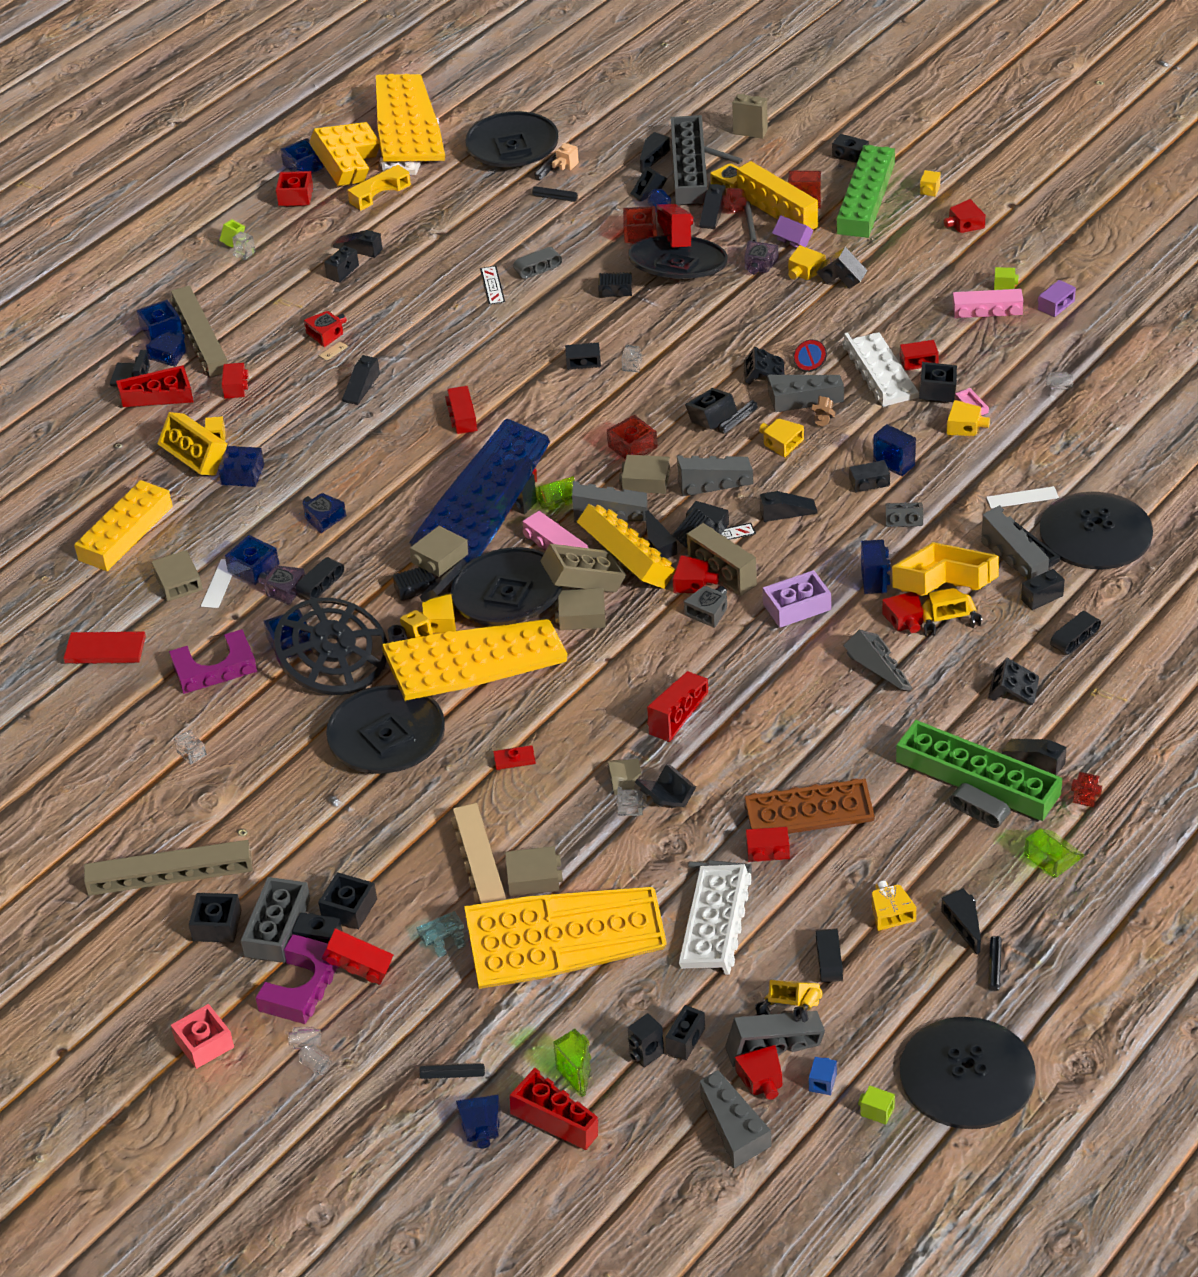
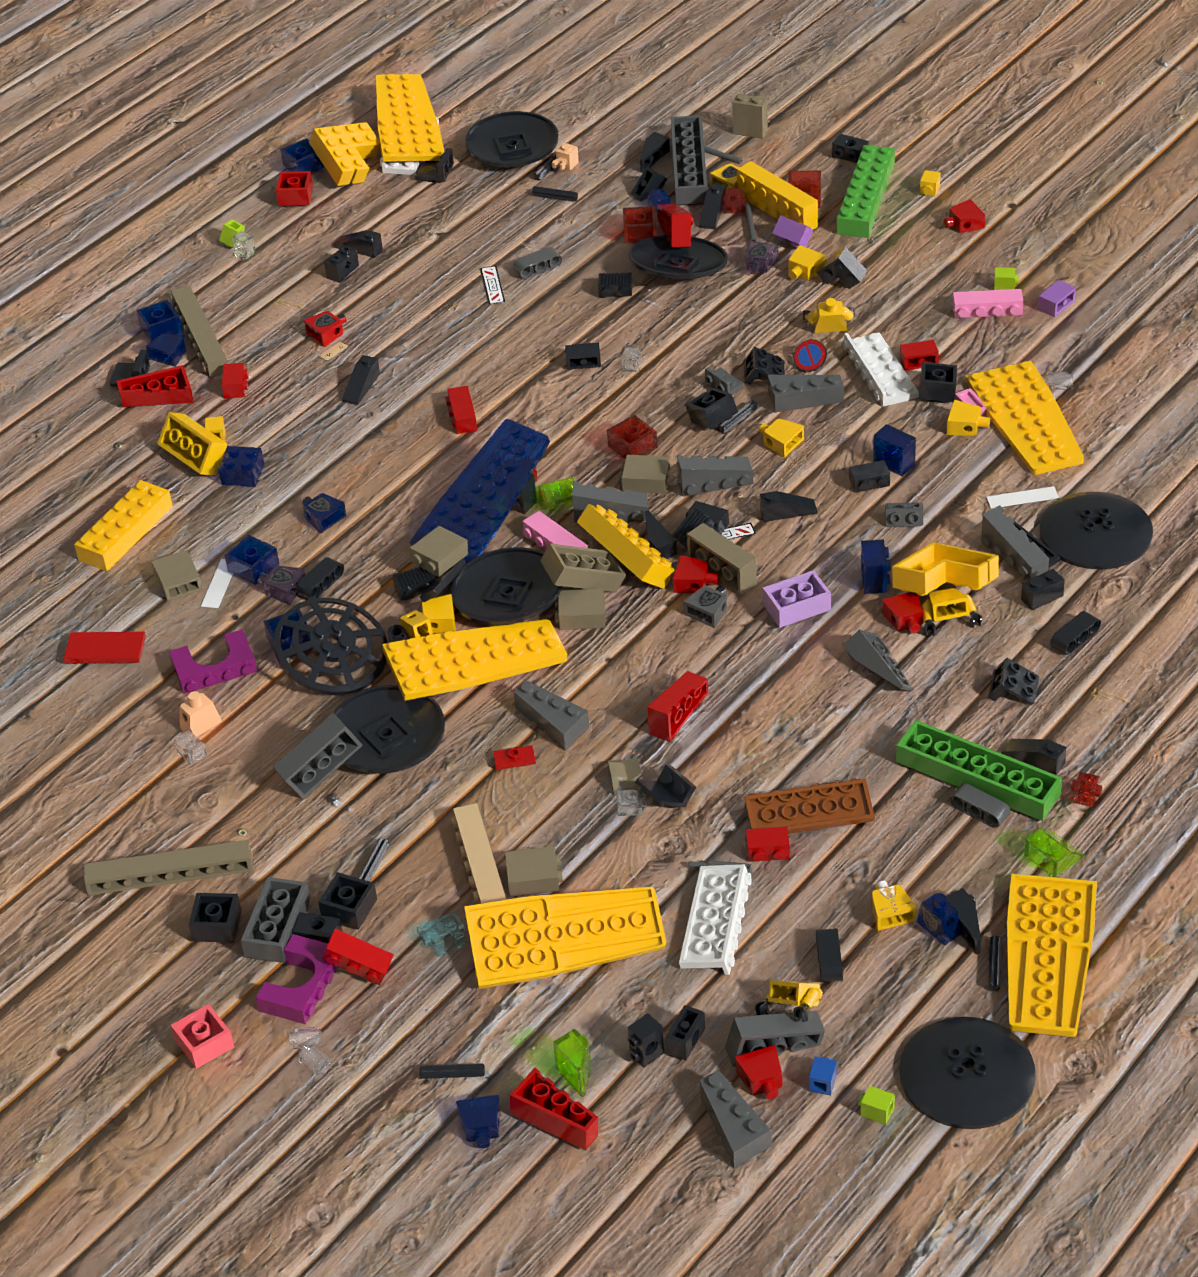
(198, 714): none -> light nougat torso
(317, 755): none -> dark grey brick
(374, 859): none -> axle
(391, 179): yellow arch -> none
(436, 170): none -> black bracket
(551, 713): none -> dark grey wedge
(723, 380): none -> dark grey bracket
(823, 410): medium nougat hips -> none
(829, 316): none -> yellow torso
(939, 918): none -> clear blue torso
(1027, 416): none -> yellow wing
(1048, 952): none -> yellow wing

